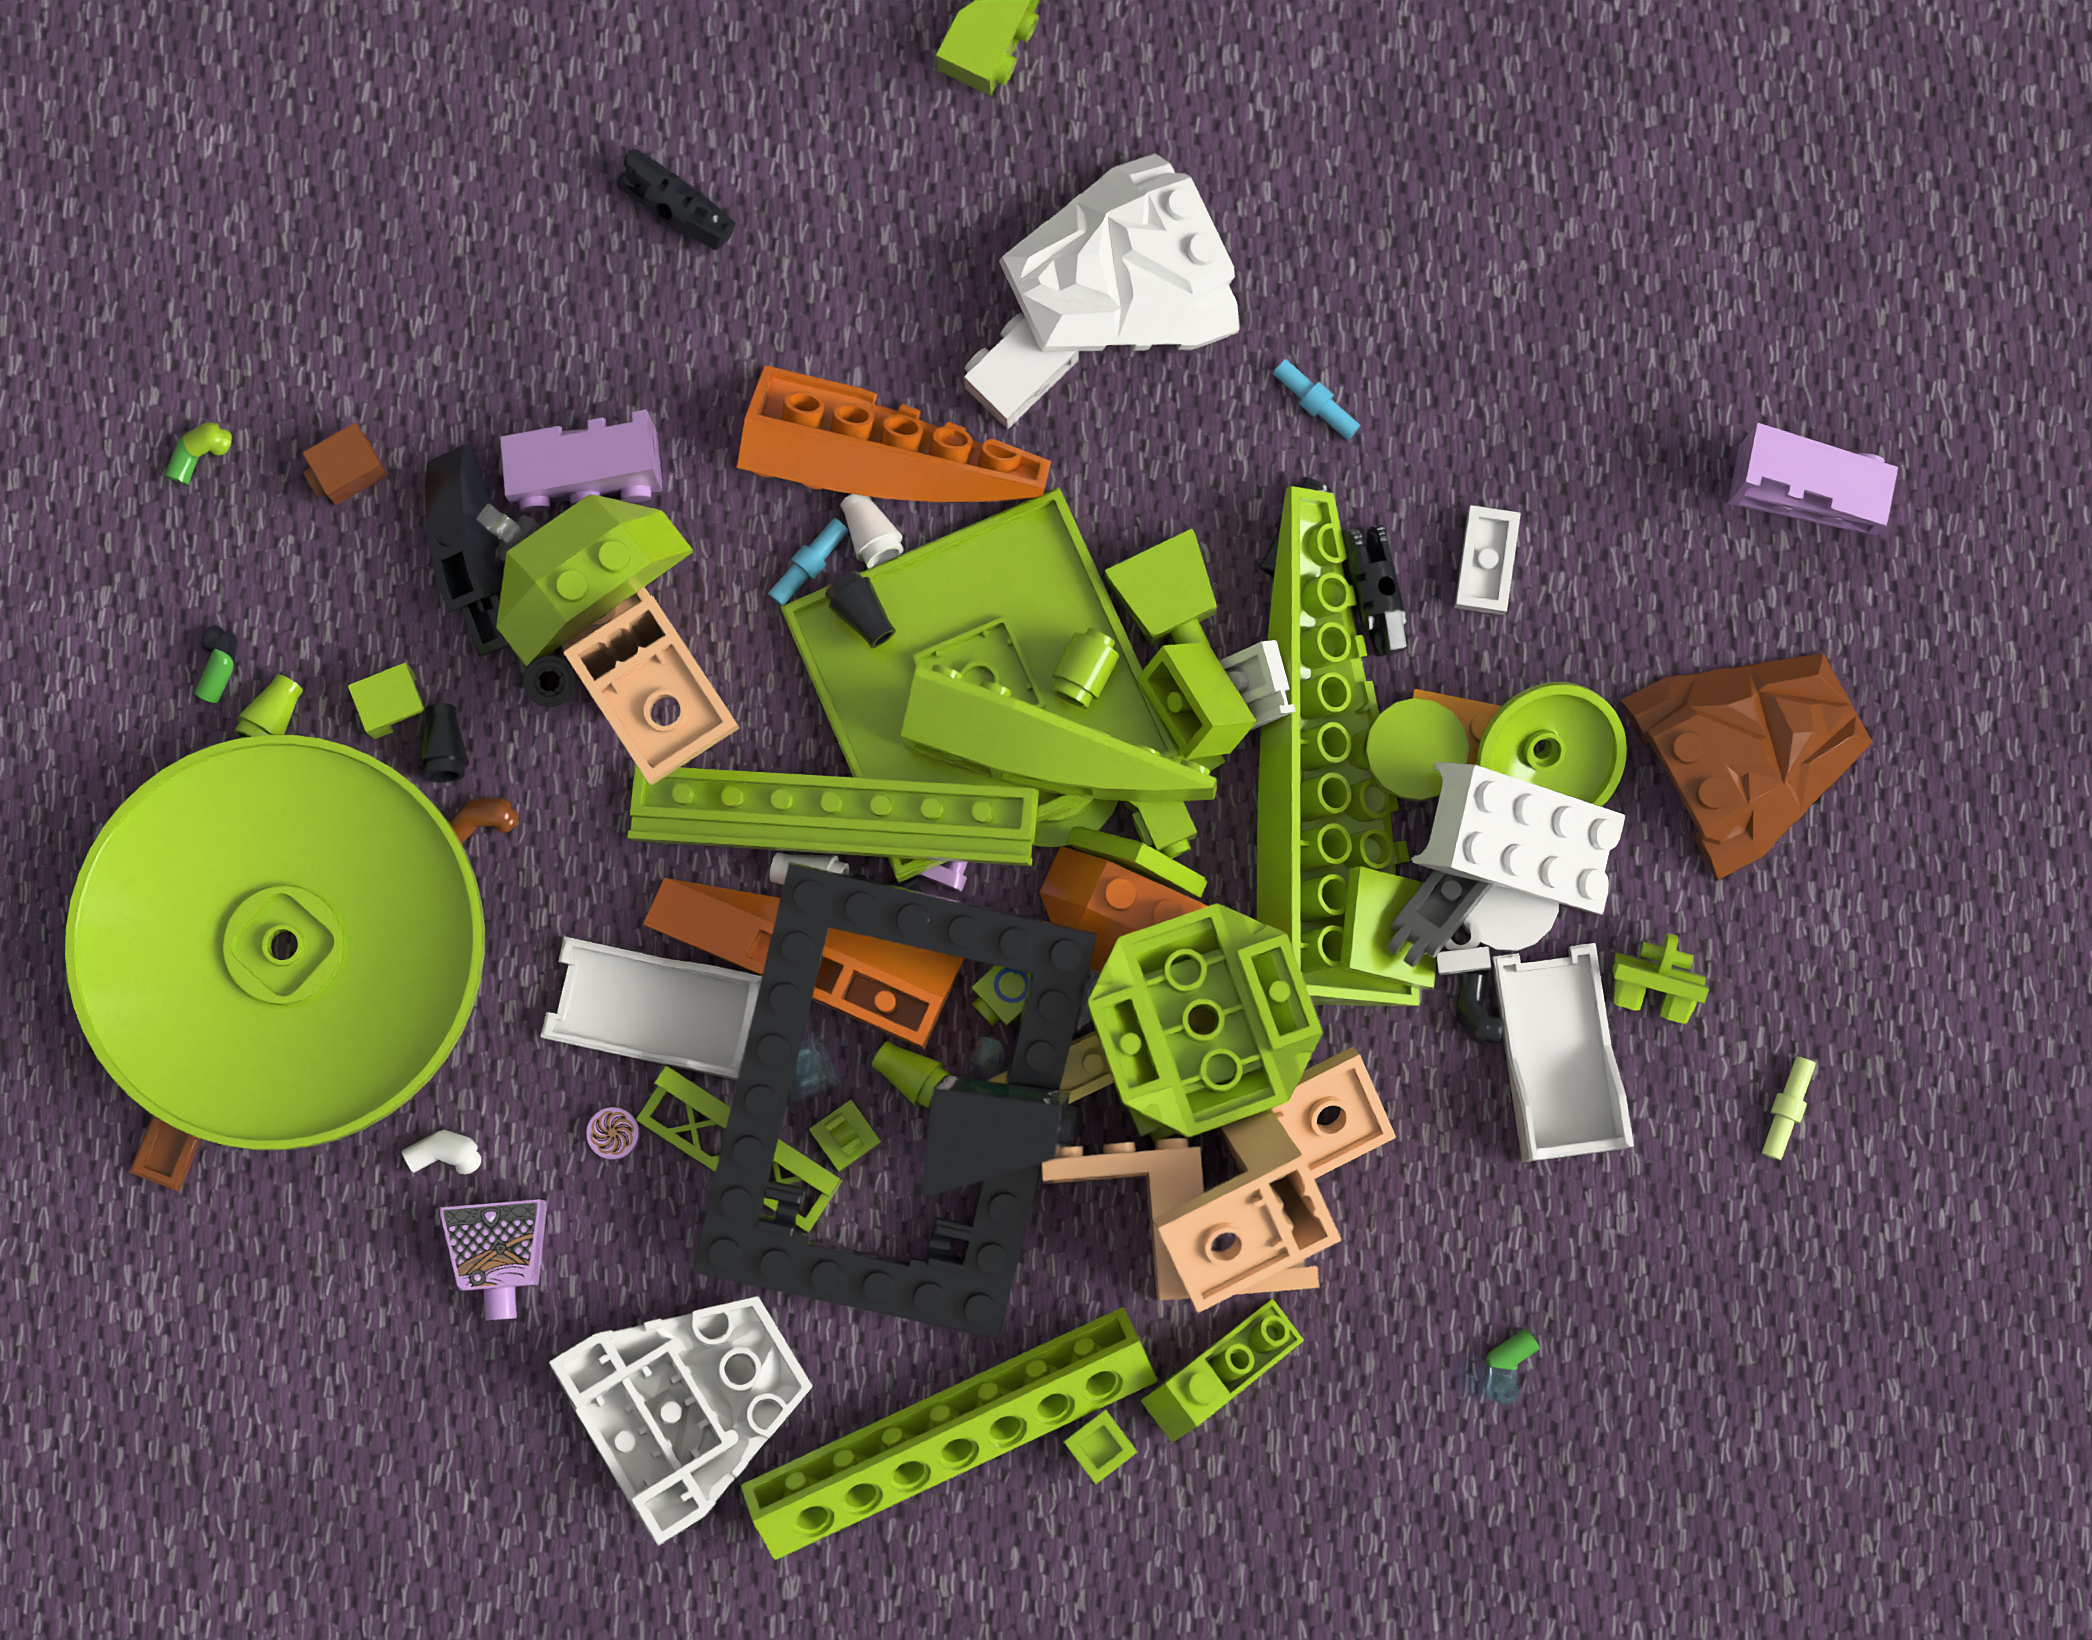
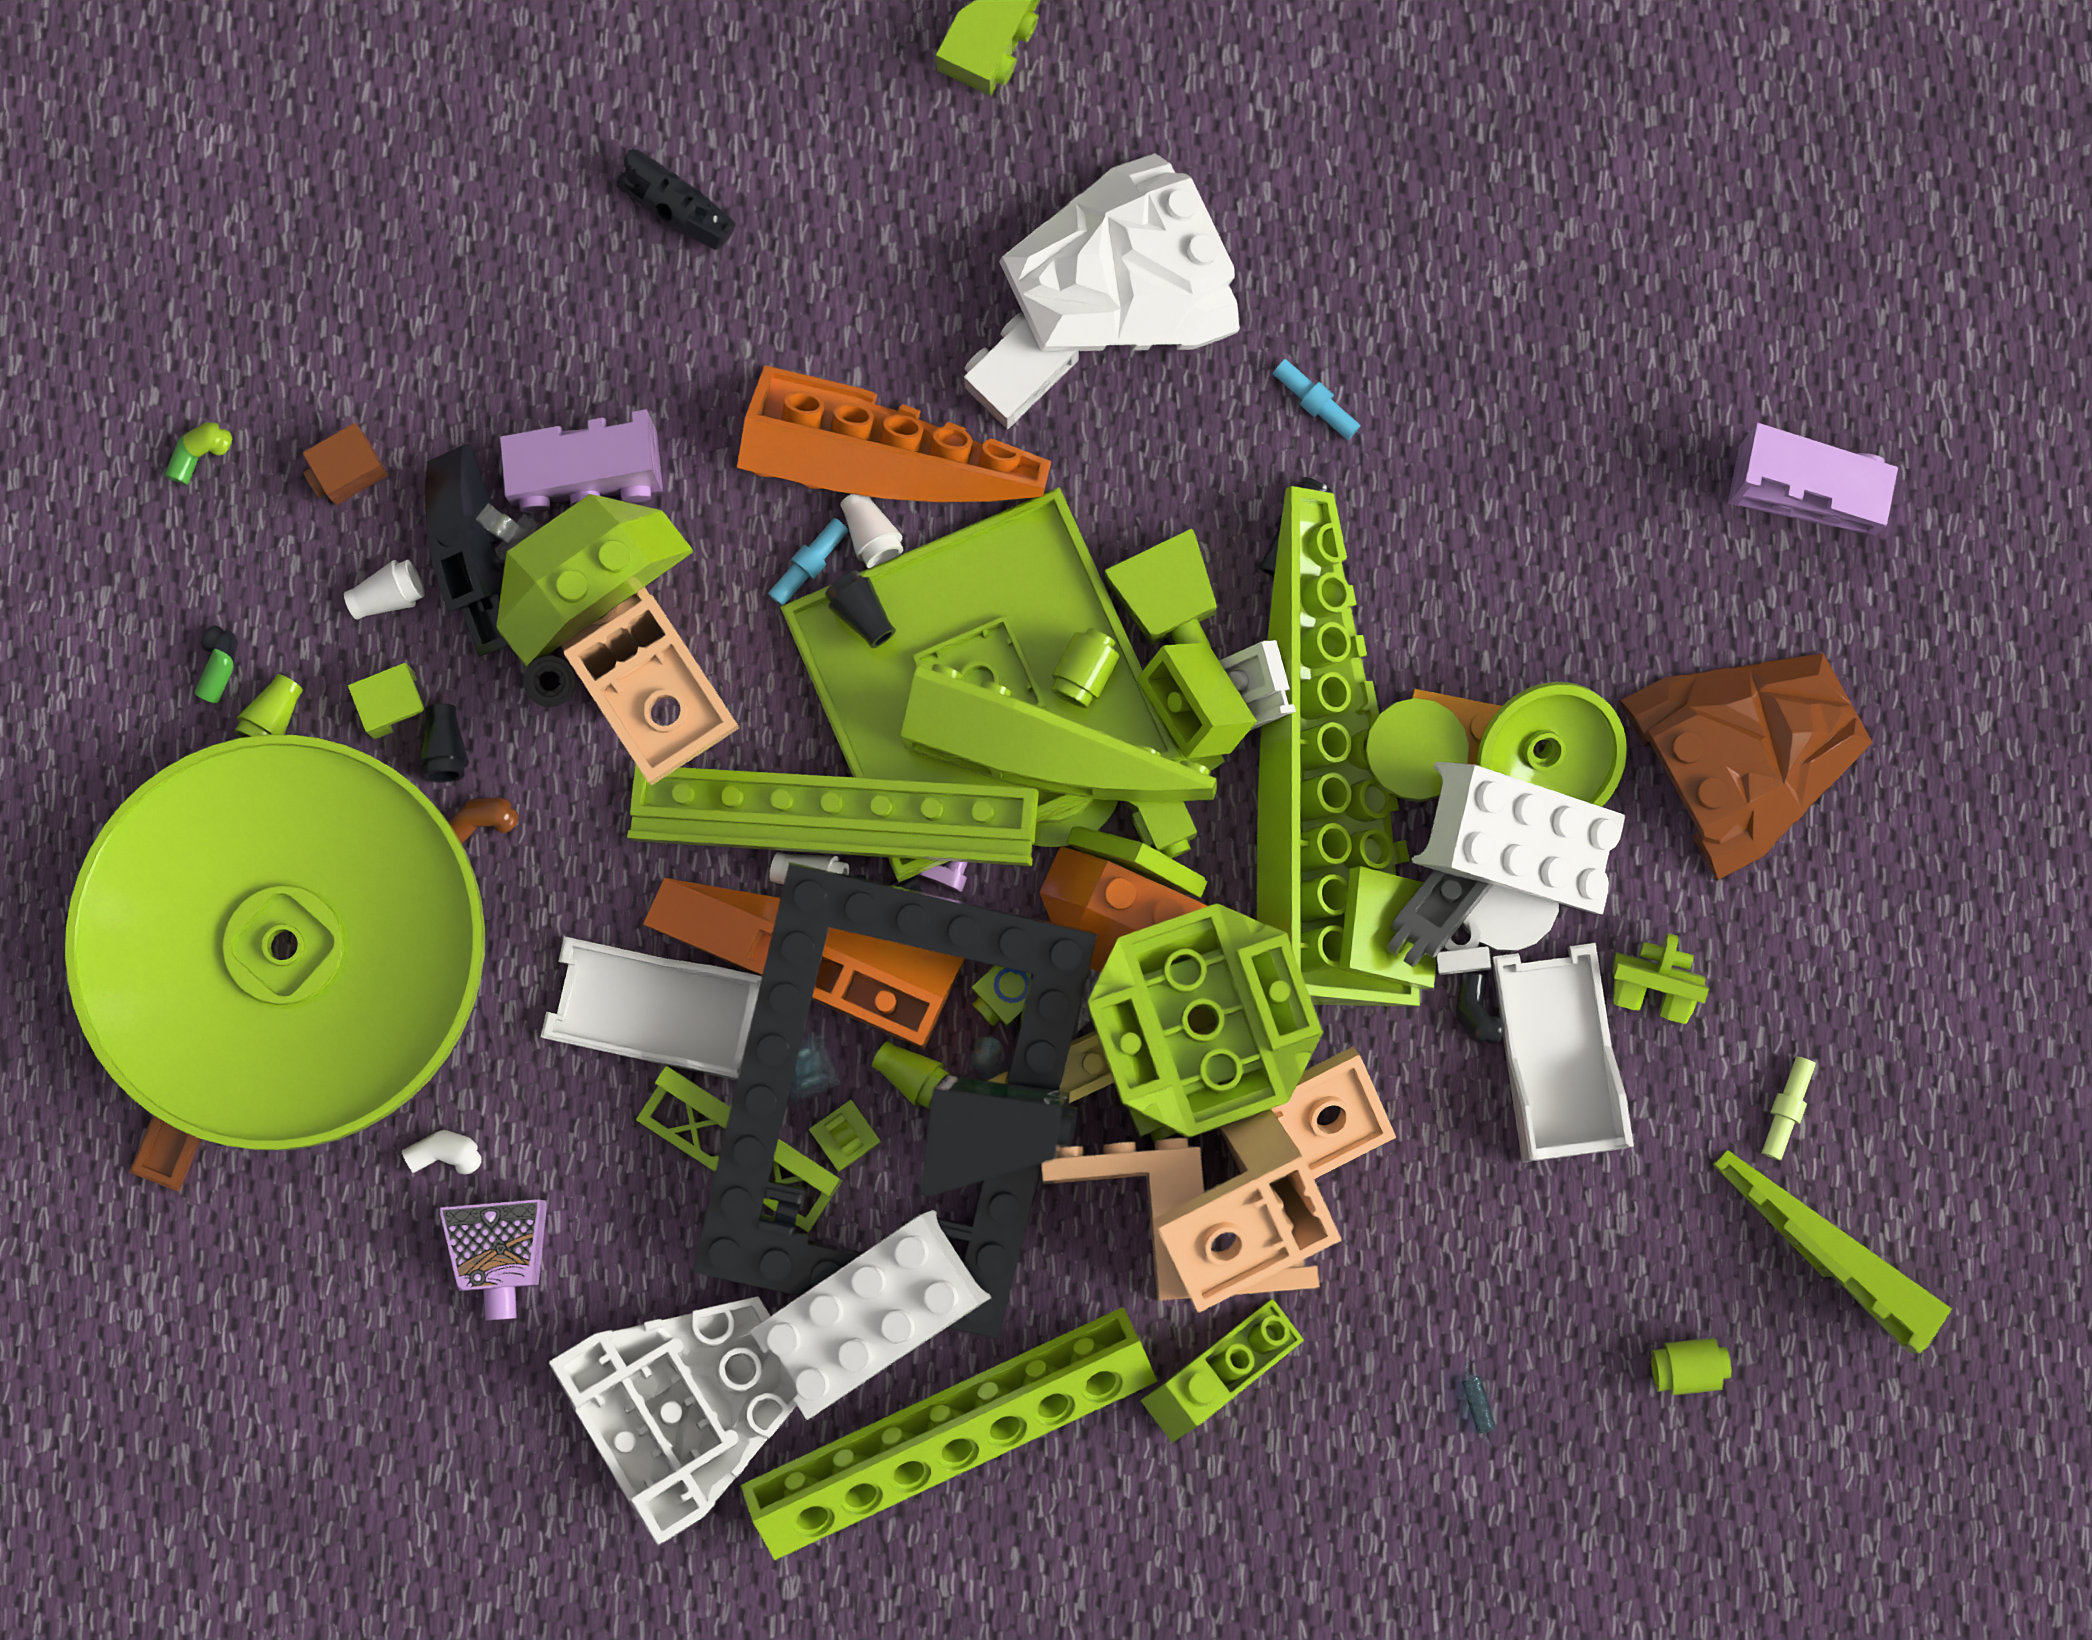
(387, 590): none -> white cone
(613, 1133): tile -> none
(870, 1313): none -> white piece
(1100, 1446): lime tile -> none
(1376, 589): black hinge -> none
(1479, 1405): none -> clear light blue piece
(1487, 560): white plate -> none
(1502, 1366): arm -> none
(1690, 1366): none -> lime brick
(1885, 1293): none -> lime wedge

